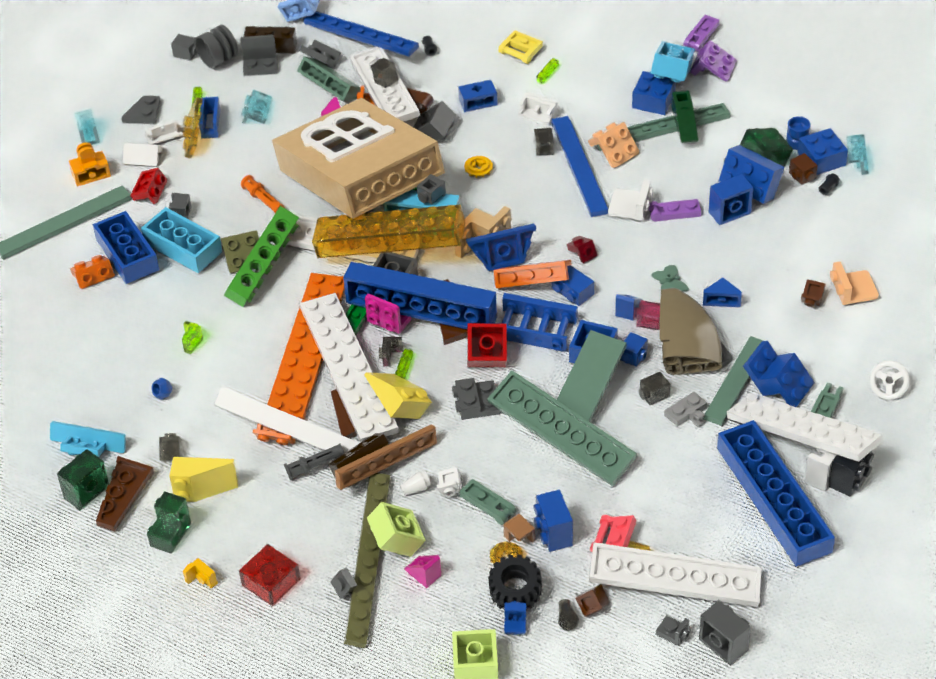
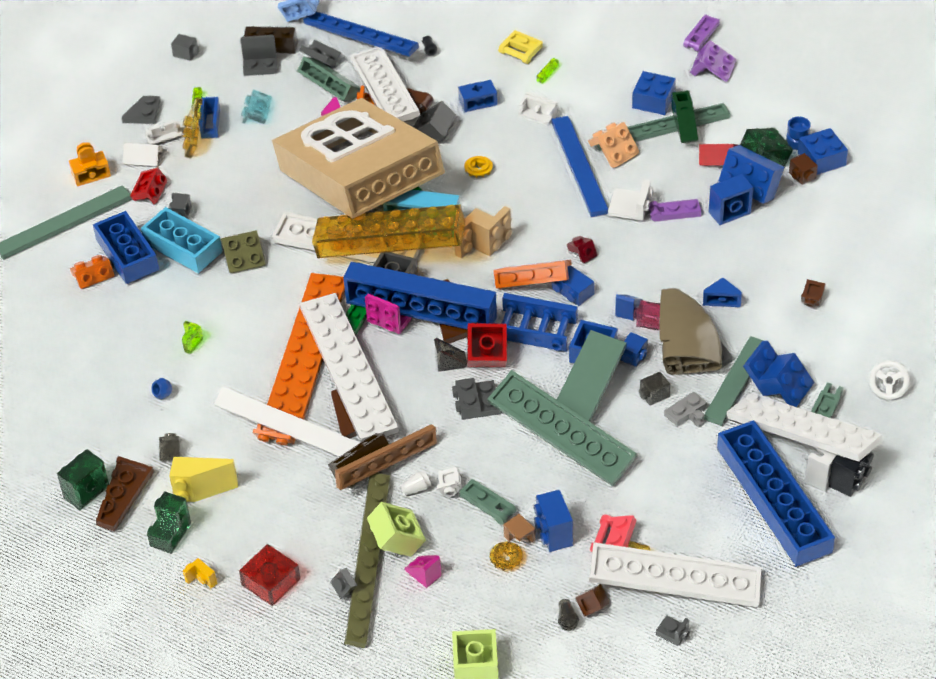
(79, 438): medium azure bracket -> none
(86, 126): clear light blue slope -> none
(216, 46): dark grey wheel -> none
(237, 290): bright green brick -> none
(257, 191): orange pin -> none
(304, 464): dark grey pin -> none
(384, 72): clear smoke brick -> none
(390, 345): clear smoke bracket -> none
(398, 395): light yellow slope -> none
(404, 363): clear neon green axle -> none
(428, 192): dark grey brick -> none
(448, 356): none -> clear smoke slope
(503, 247): blue wing -> none
(515, 568): black tyre -> none
(515, 618): blue bracket -> none
(543, 141): clear smoke brick -> none
(669, 279): sand green piece -> none
(672, 61): medium azure brick -> none
(713, 154): none -> panel
(724, 632): dark grey brick -> none
(831, 181): black pin -> none
(853, 286): light nougat bracket -> none
(857, 152): clear light blue bracket -> none

